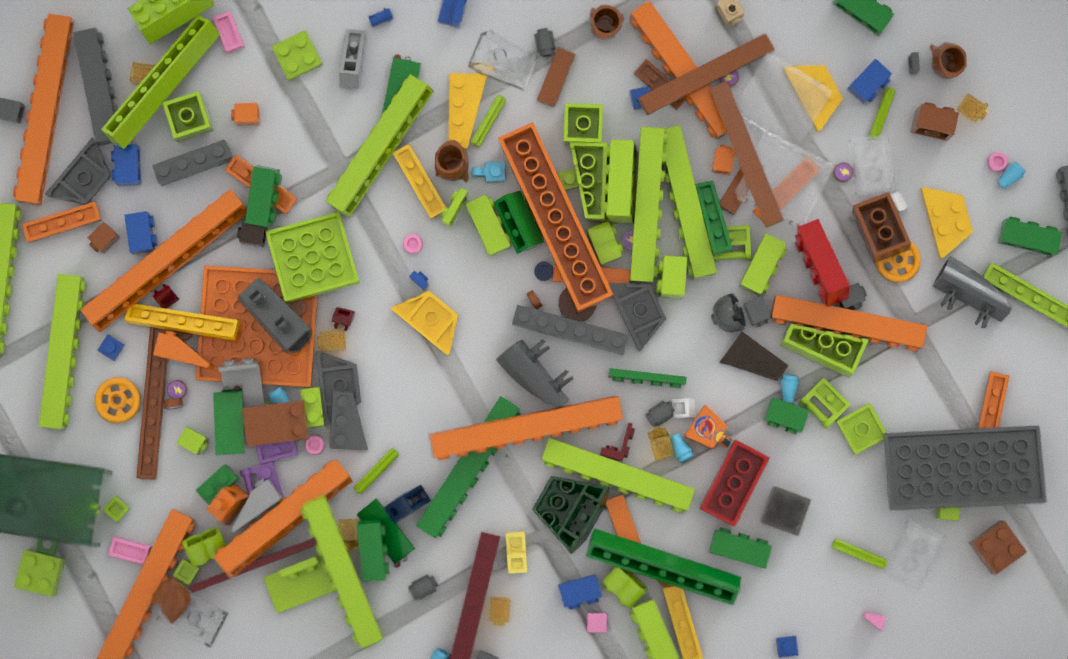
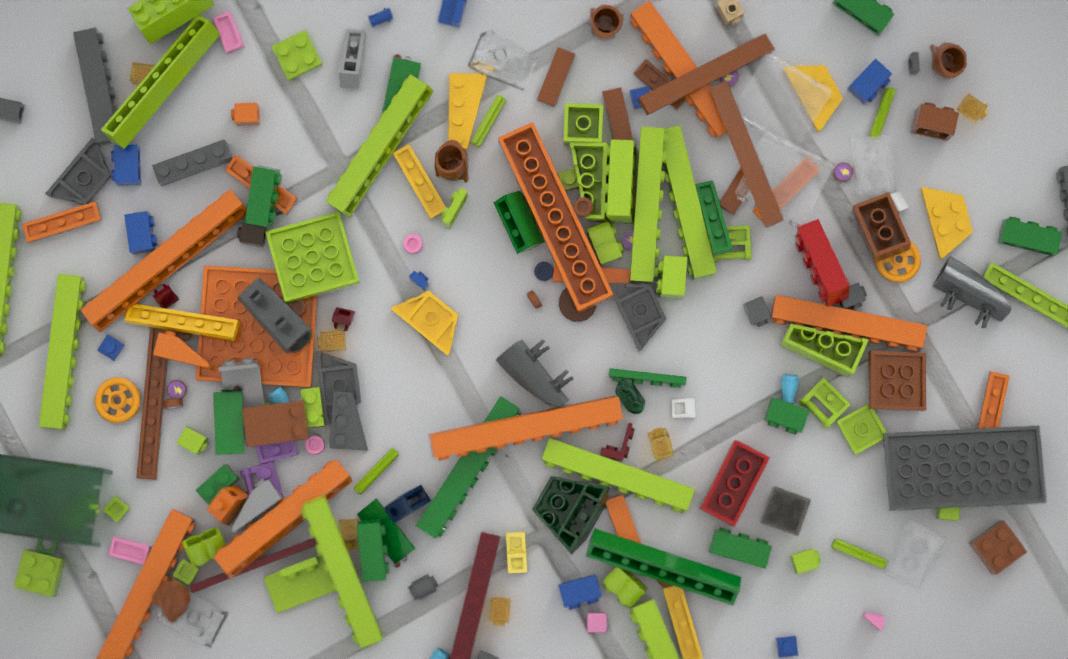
(44, 109): orange brick -> none
(103, 238): dark orange brick -> none
(187, 116): lime brick -> none
(488, 225): lime brick -> none
(493, 172): medium azure plate -> none
(545, 42): dark grey brick -> none
(570, 329): dark grey brick -> none
(583, 207): none -> dark orange tile
(617, 114): none -> dark orange tile
(628, 395): none -> clear green plate
(660, 413): dark grey brick -> none
(681, 449): medium azure cone -> none
(708, 430): orange torso -> none
(723, 160): orange brick -> none
(728, 315): dark grey cylinder -> none
(753, 357): dark brown wing -> none
(763, 265): lime brick -> none
(805, 560): none -> lime brick
(897, 380): none -> dark orange plate
(997, 162): bright pink tile -> none
(1011, 175): medium azure cone -> none

